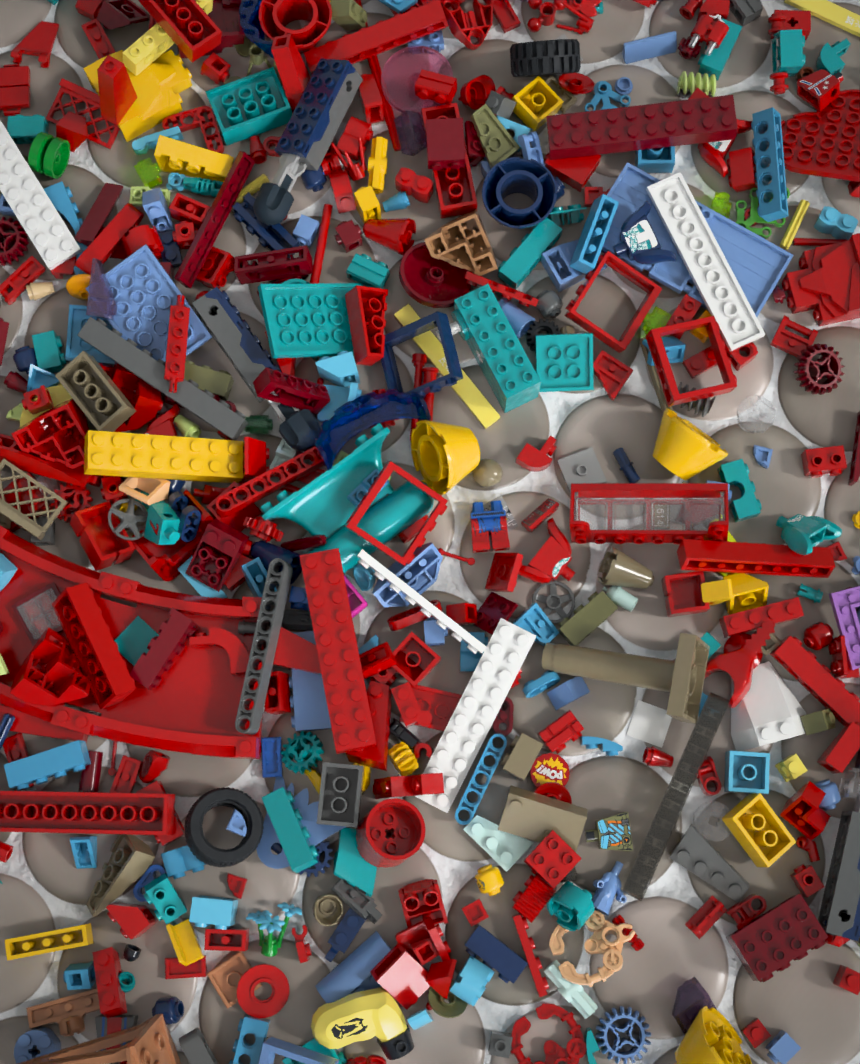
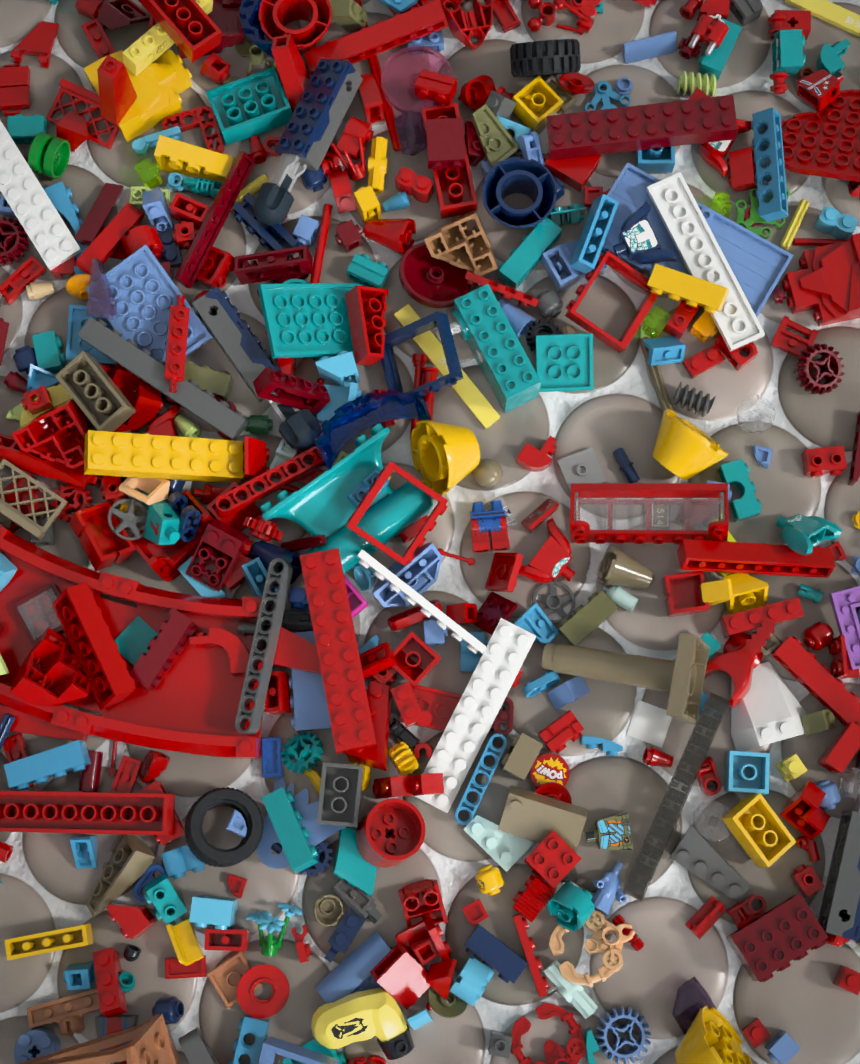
(611, 373): red wing -> none
(664, 369): red window -> none
(688, 288): none -> yellow brick

